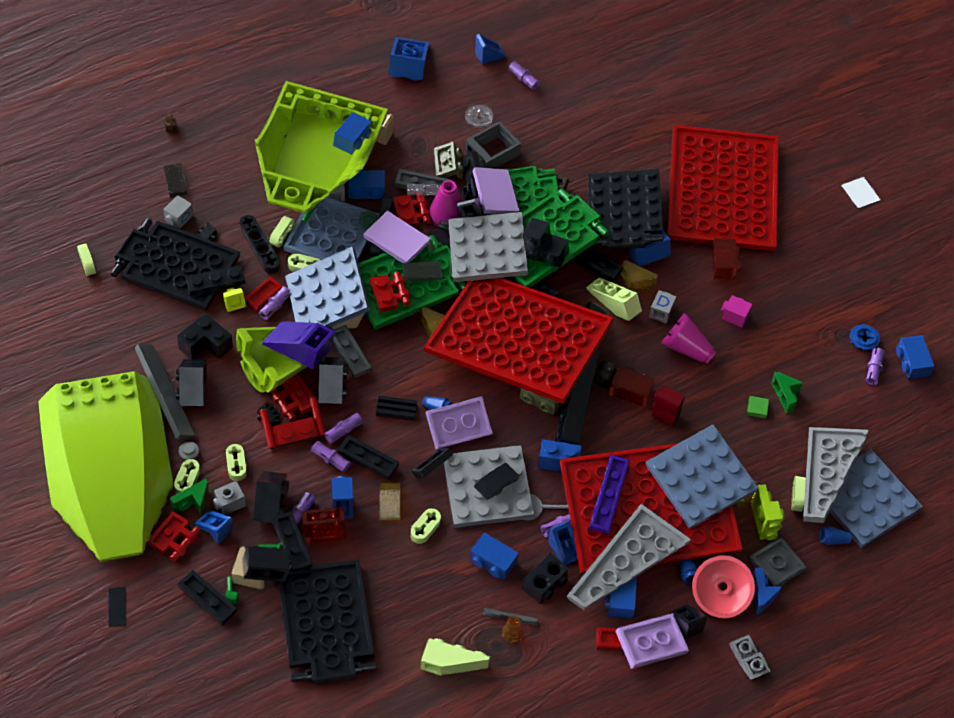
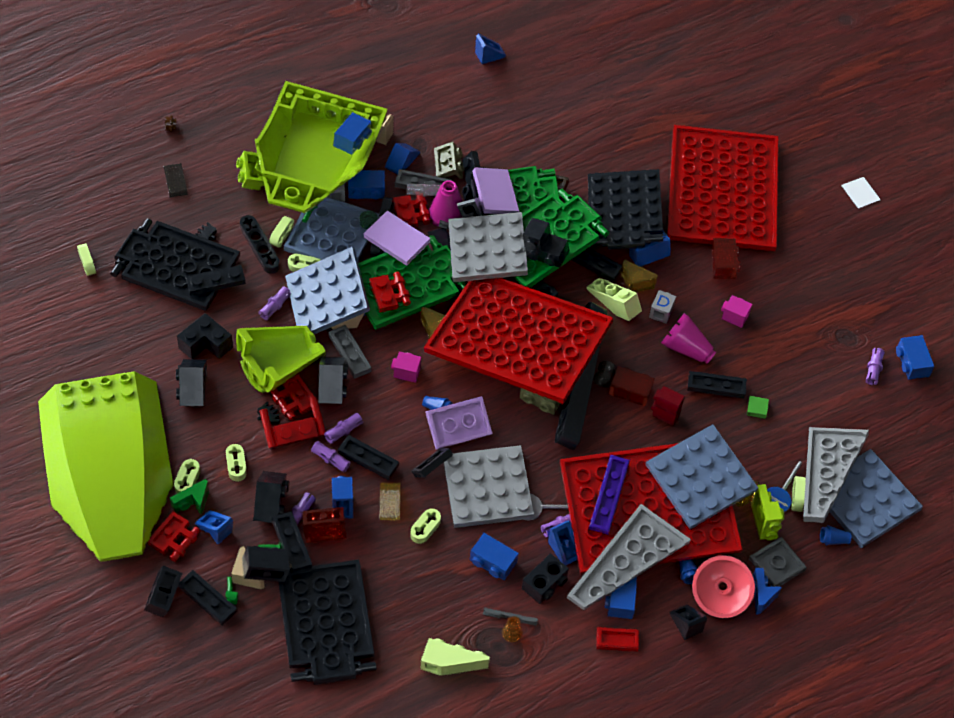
(116, 606): black sticker -> none
(163, 591): none -> black brick
(164, 392): dark grey tile -> none
(178, 212): light grey brick -> none
(188, 450): light grey plate -> none
(229, 498): light grey brick -> none
(234, 299): neon yellow tile -> none
(250, 171): none -> lime plate
(259, 296): red tile -> none
(301, 341): dark purple slope -> none
(396, 404): black tile -> none
(401, 157): none -> blue slope
(406, 366): none -> dark pink brick
(408, 58): blue slope -> none
(422, 271): clear smoke tile -> none
(484, 112): clear gear -> none
(495, 481): black slope -> none
(503, 133): dark grey window -> none
(524, 75): medium lavender pin -> none
(553, 451): blue brick -> none
(652, 641): lavender tile -> none
(716, 384): none -> black plate
(748, 657): light grey slope -> none
(780, 494): none -> blue piece
(786, 388): green slope -> none
(871, 335): blue gear -> none

